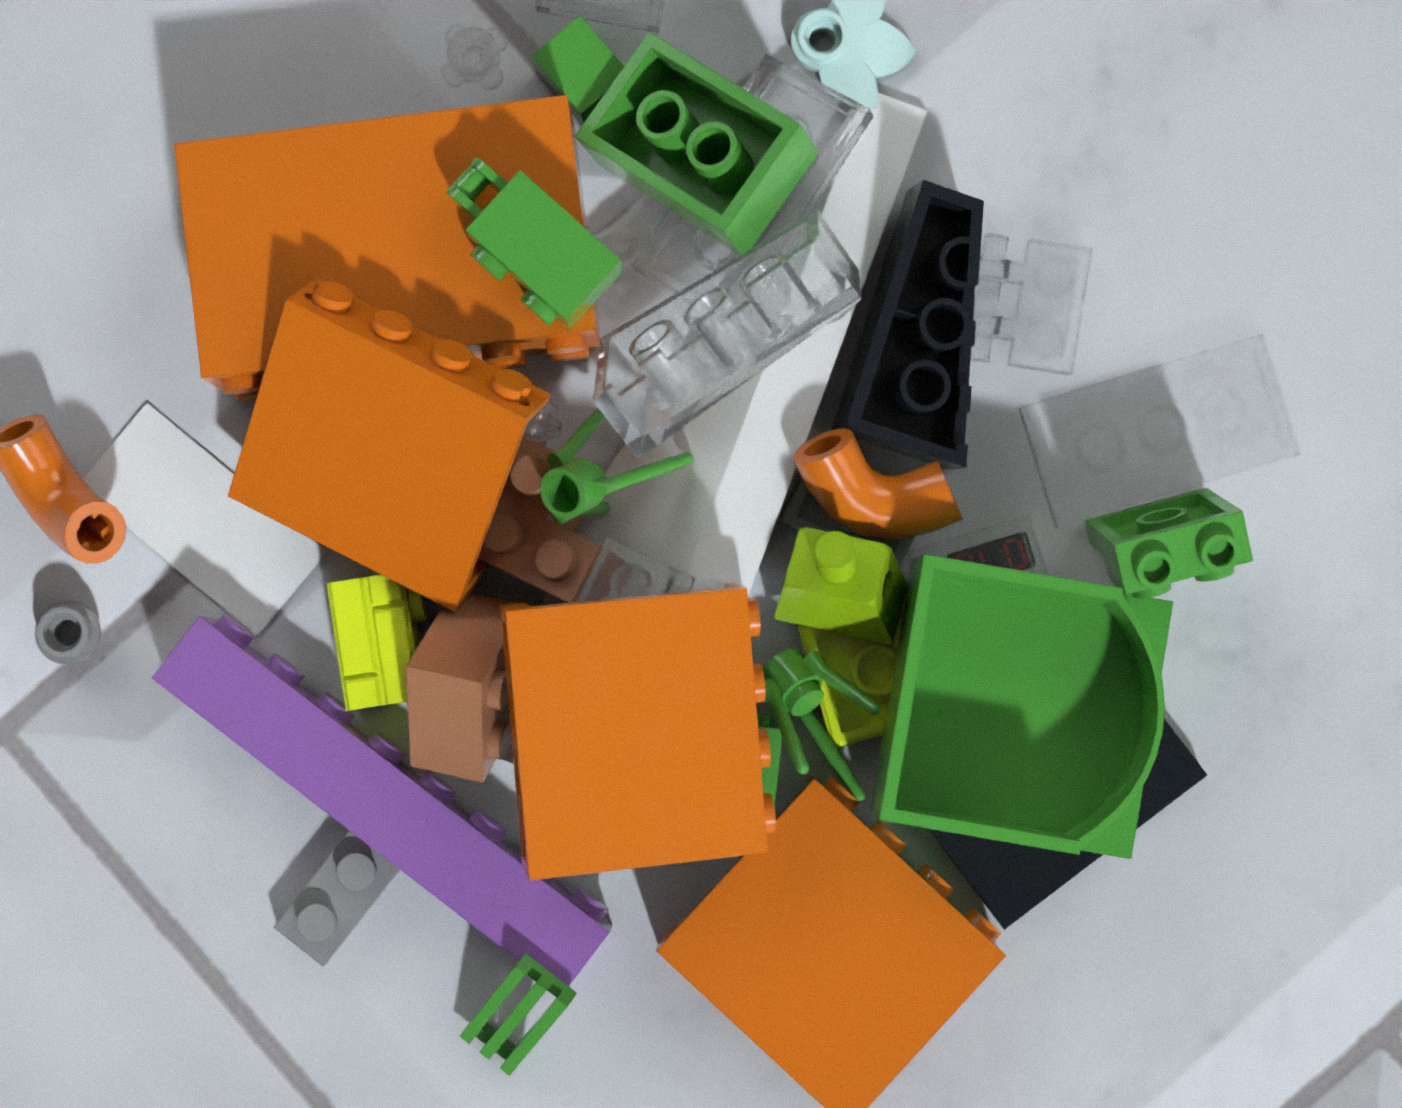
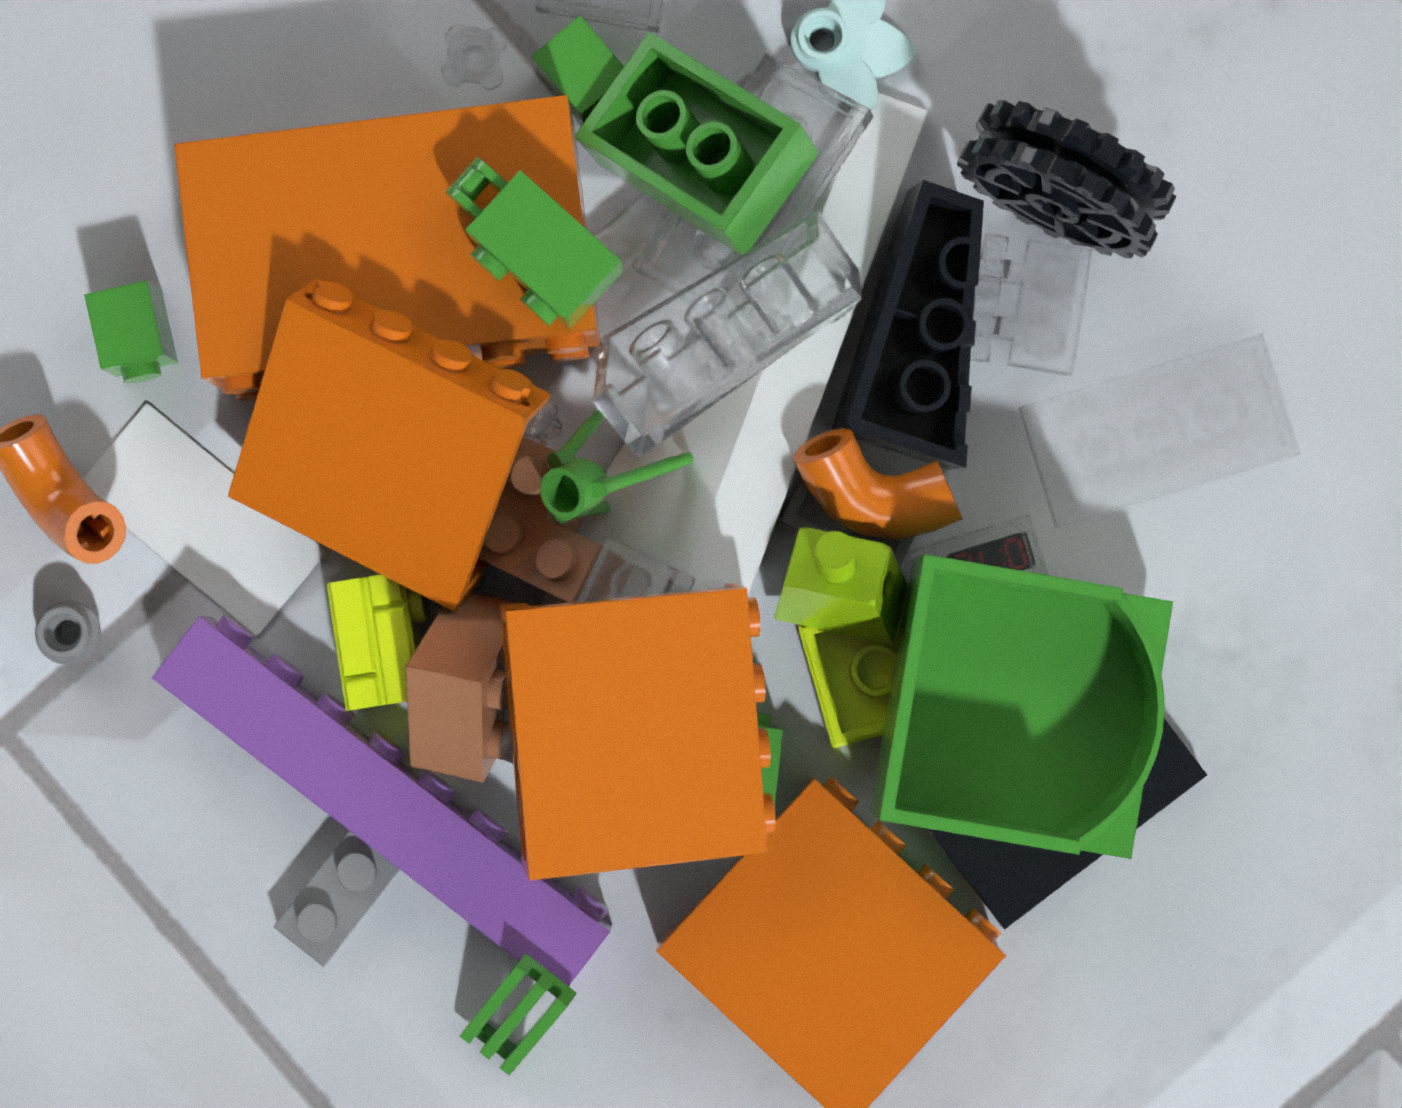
(131, 331): none -> bright green brick
(795, 686): bright green plant -> none
(1067, 178): none -> black piece
(1171, 542): bright green plate -> none

